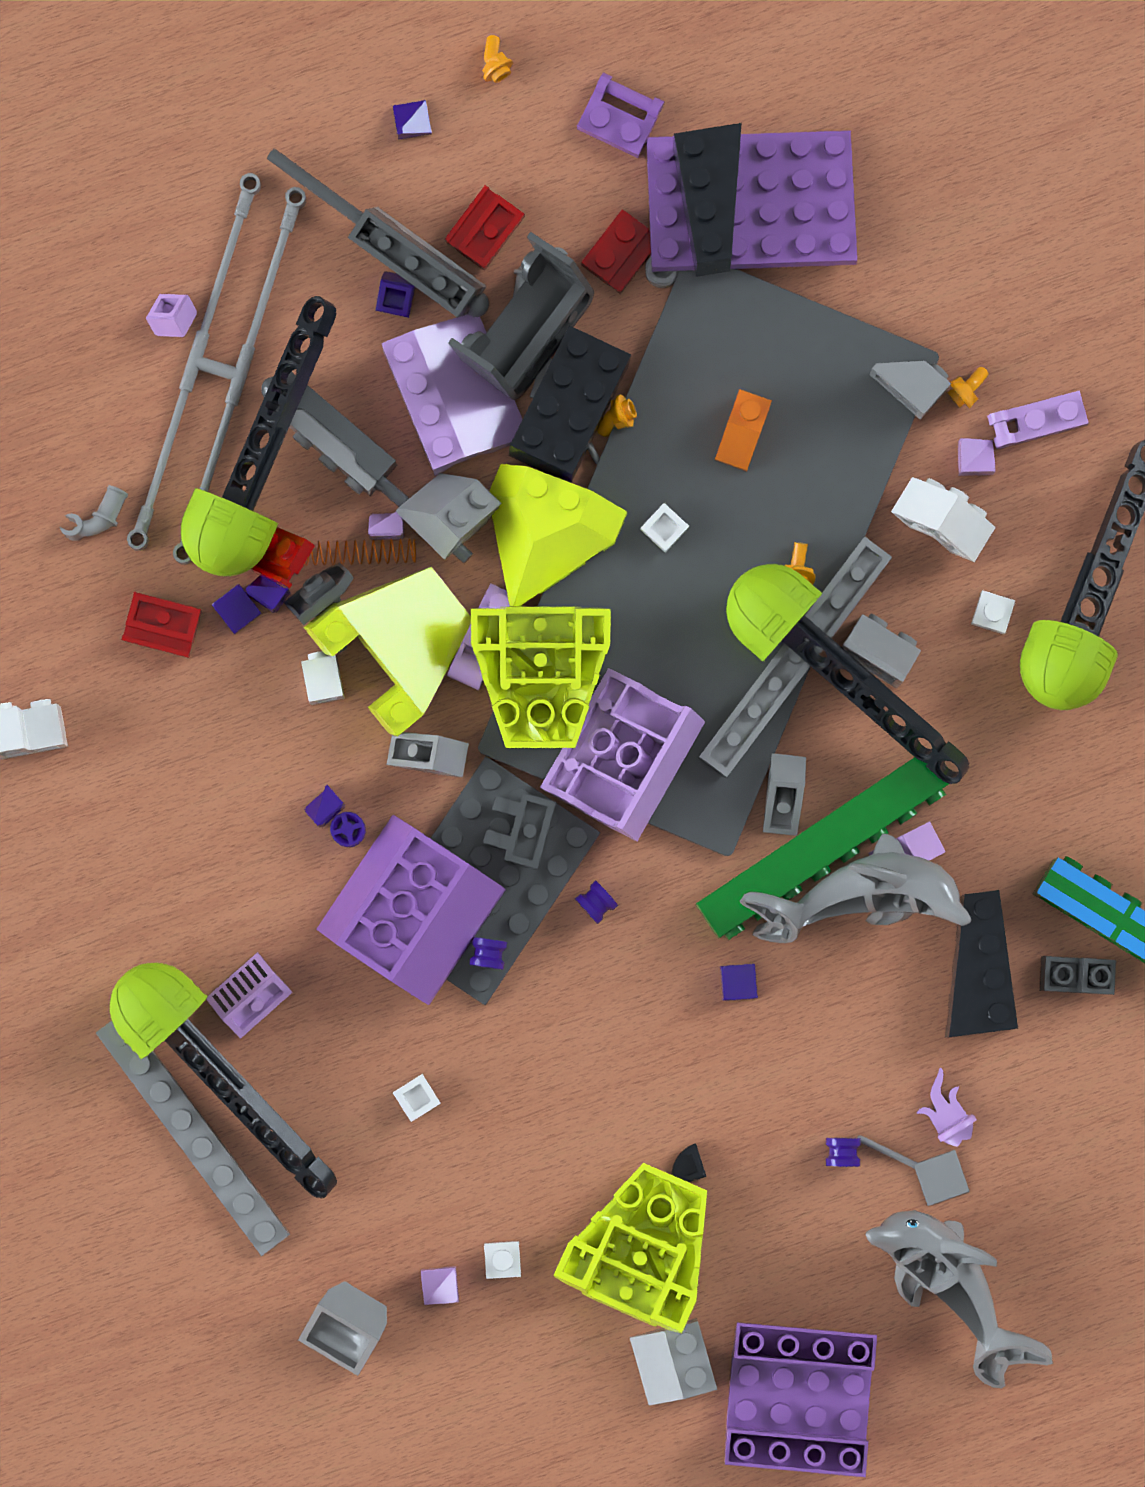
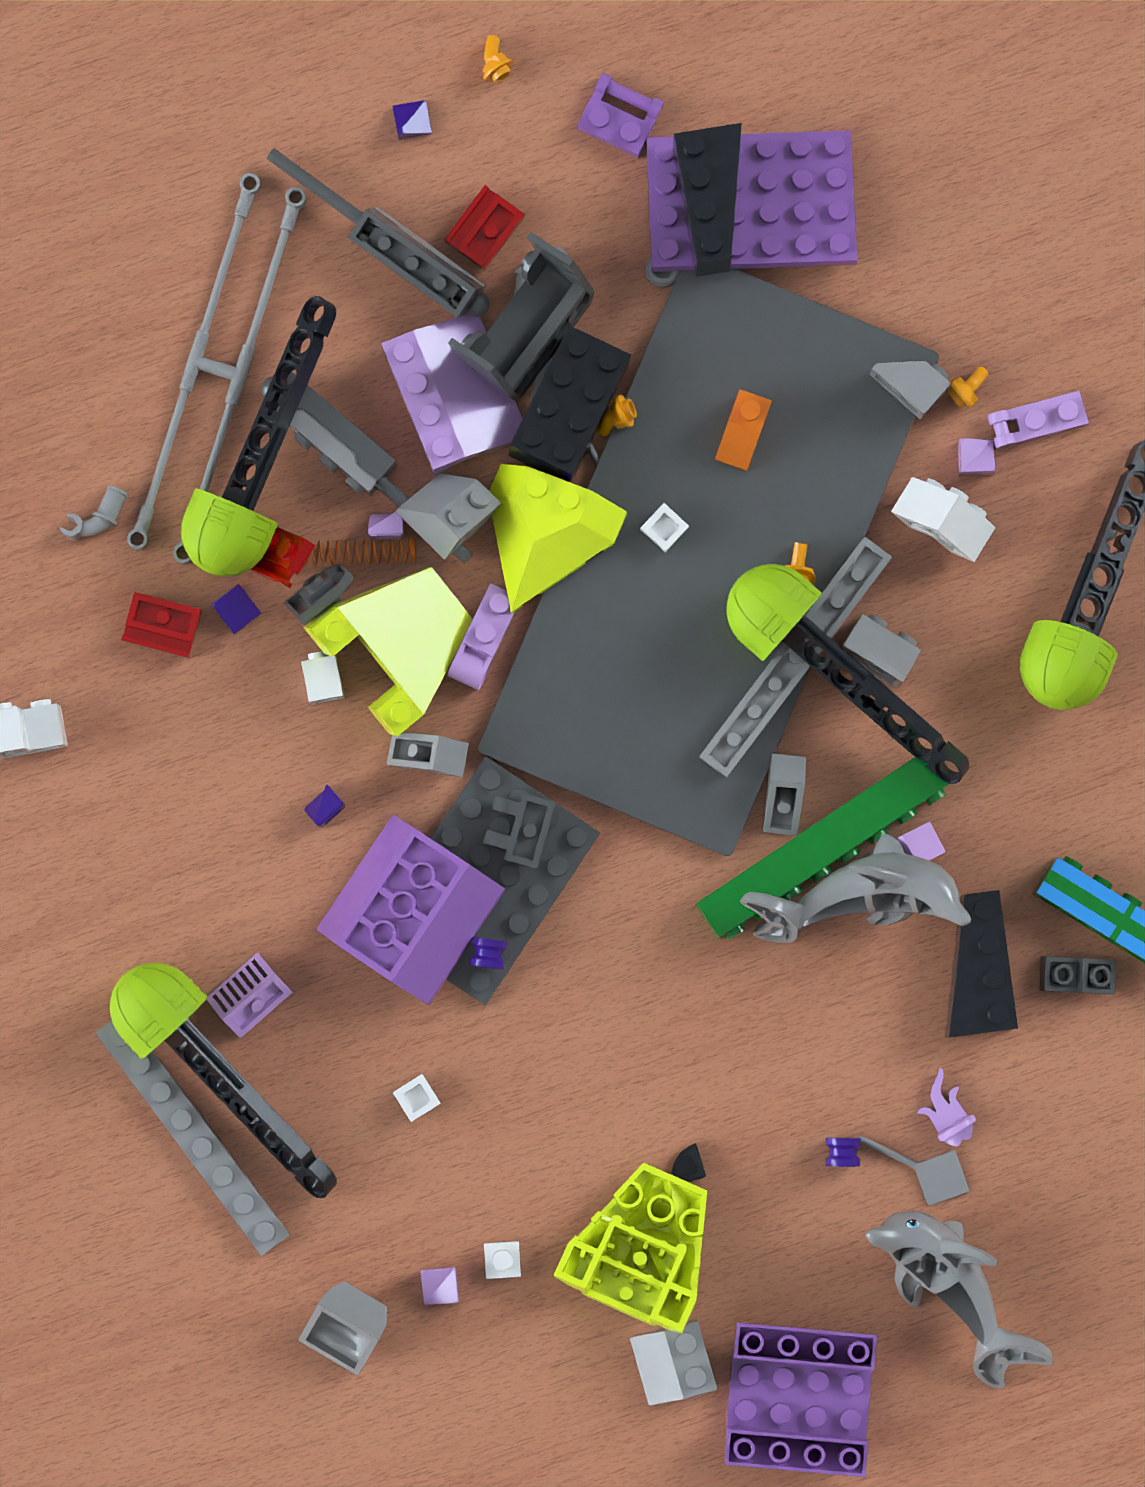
(171, 315): lavender slope -> none
(267, 593): dark purple slope -> none
(345, 824): dark purple wheel -> none
(395, 295): dark purple slope -> none
(540, 669): neon yellow wedge -> none
(596, 902): dark purple wheel -> none
(619, 252): red plate -> none
(624, 754): lavender piece -> none
(738, 982): dark purple slope -> none
(993, 612): white plate -> none

